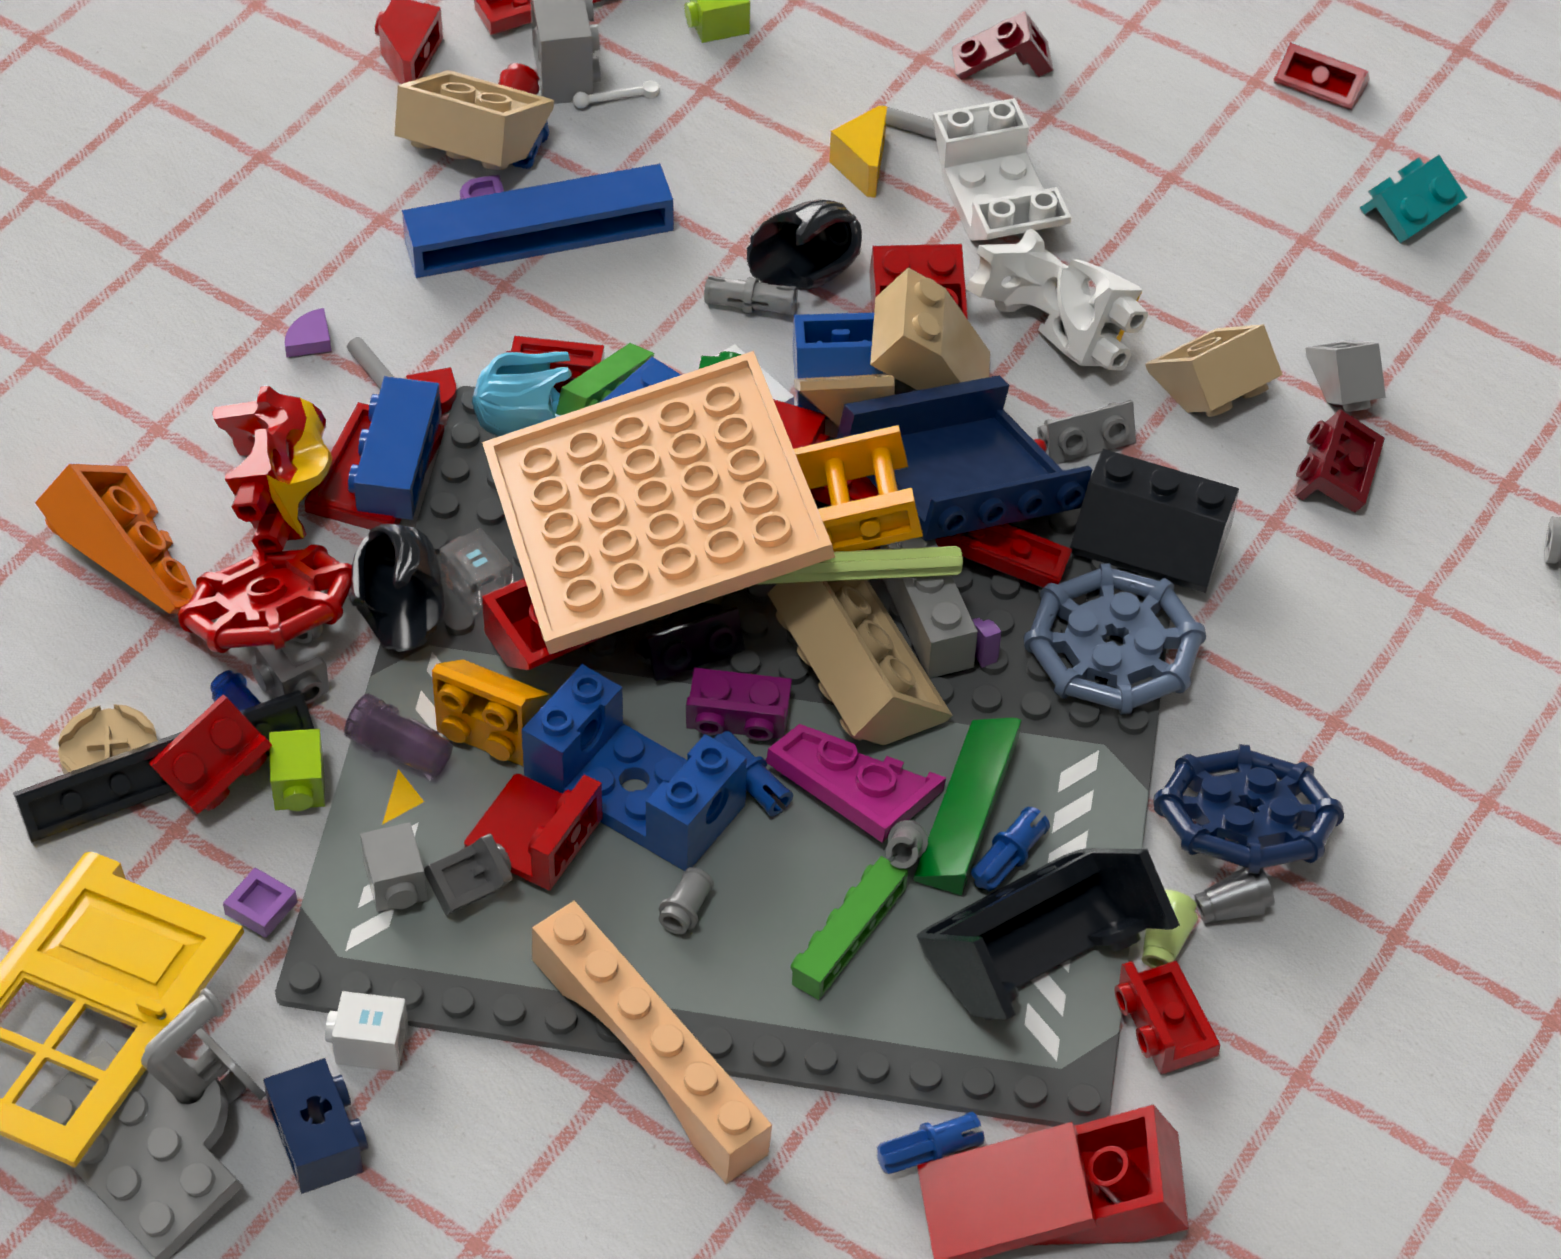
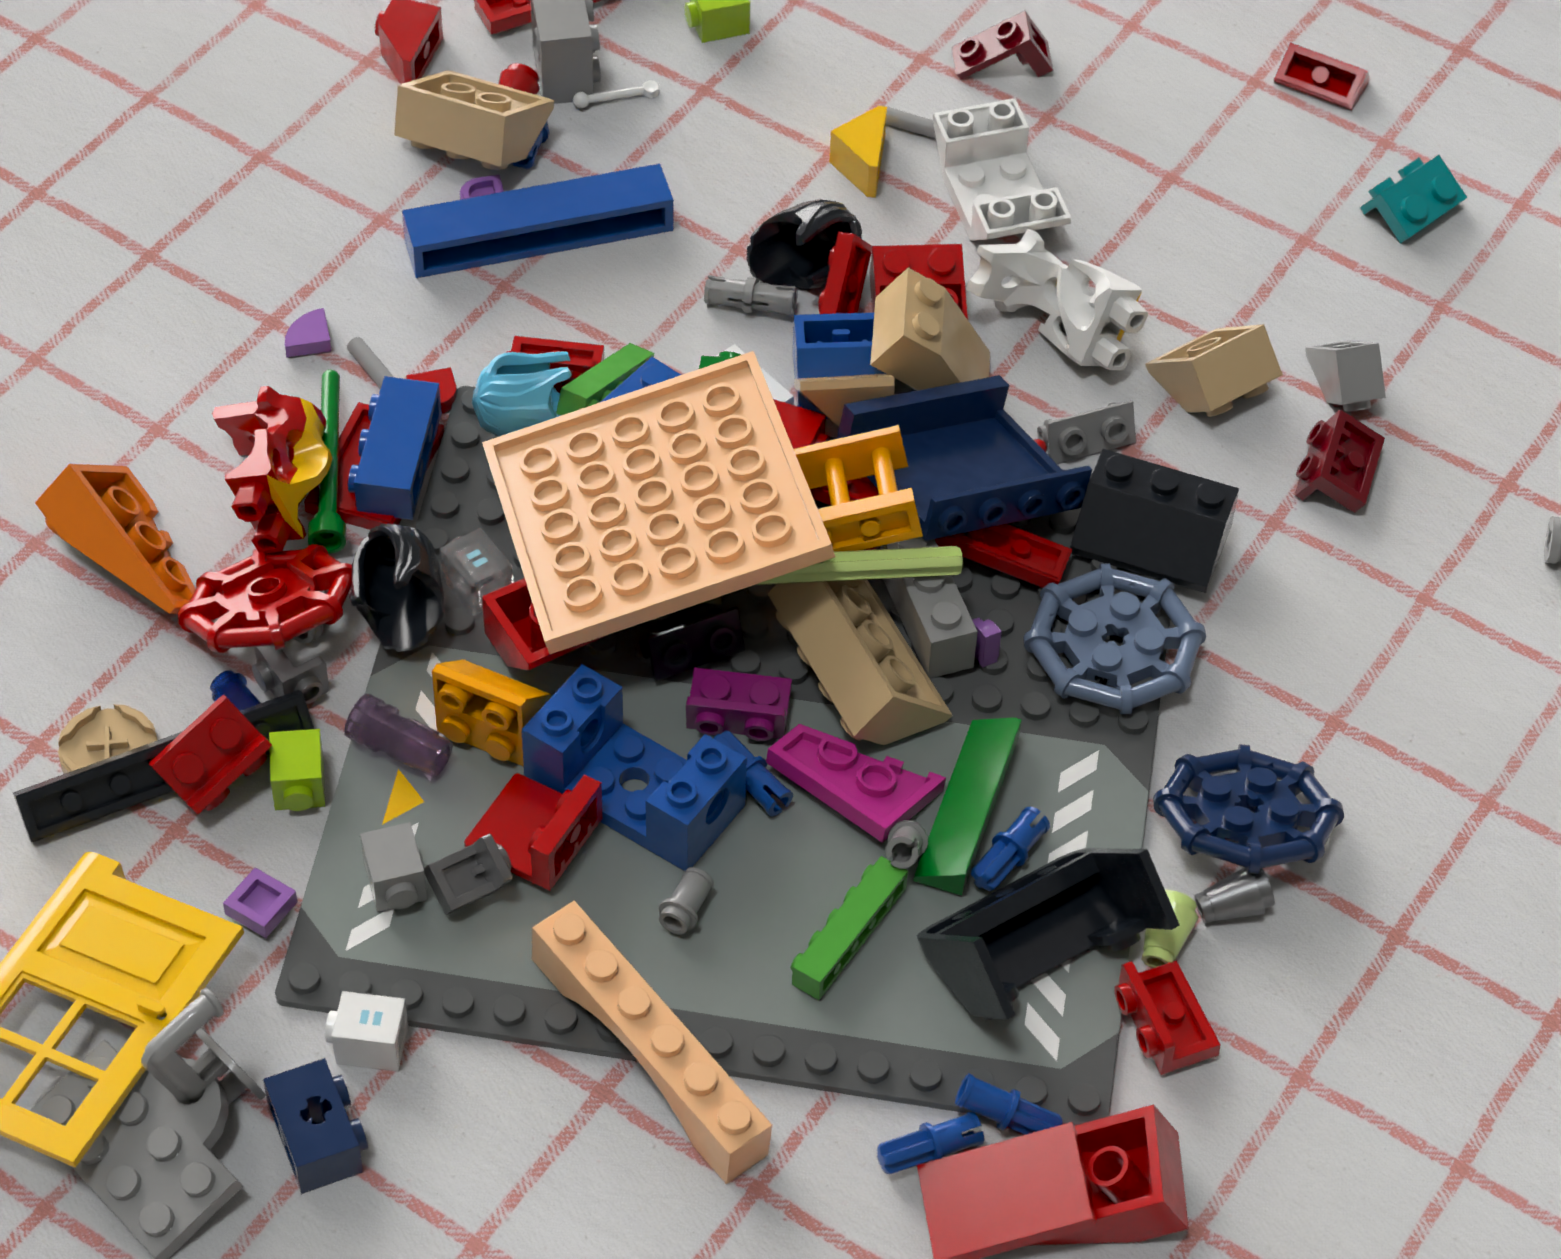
(327, 525): none -> green piece
(846, 276): none -> red plate
(1004, 1107): none -> blue axle

